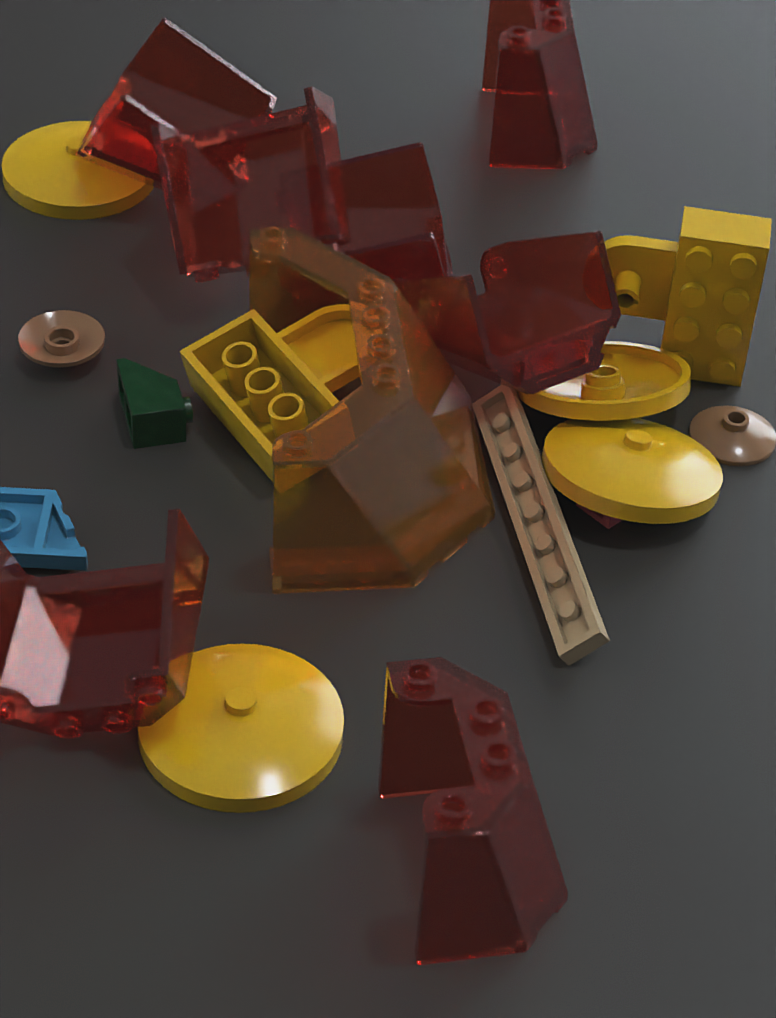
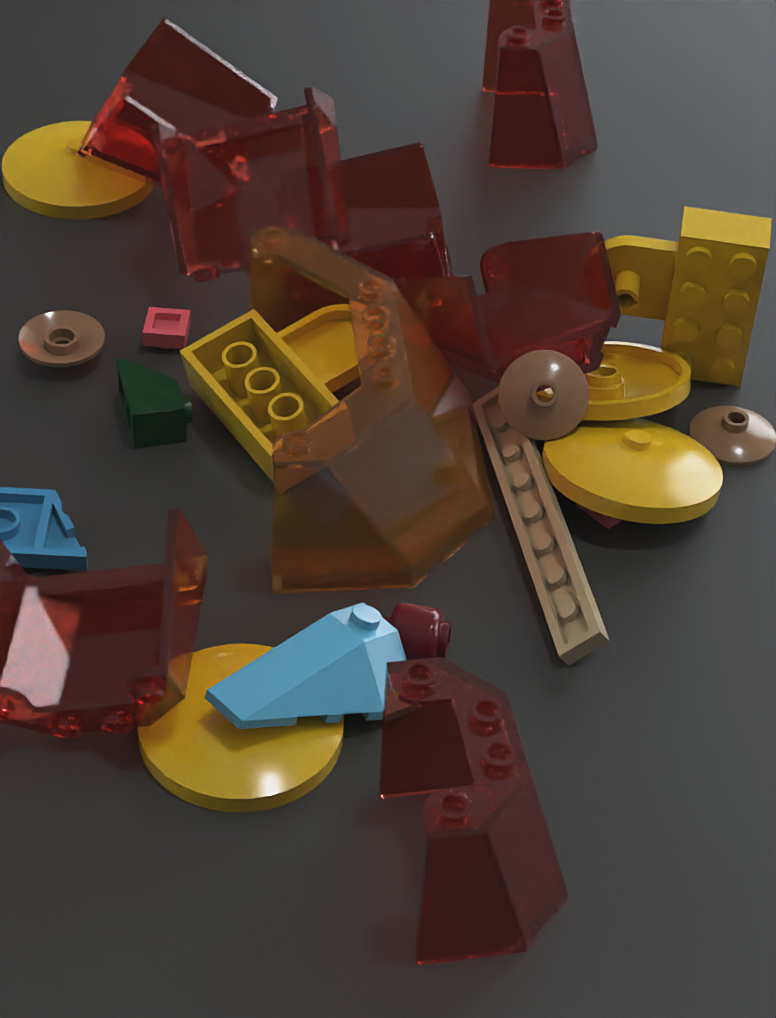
(166, 328): none -> coral plate
(320, 671): none -> medium azure wedge
(421, 630): none -> dark red head
(537, 418): none -> medium nougat dish

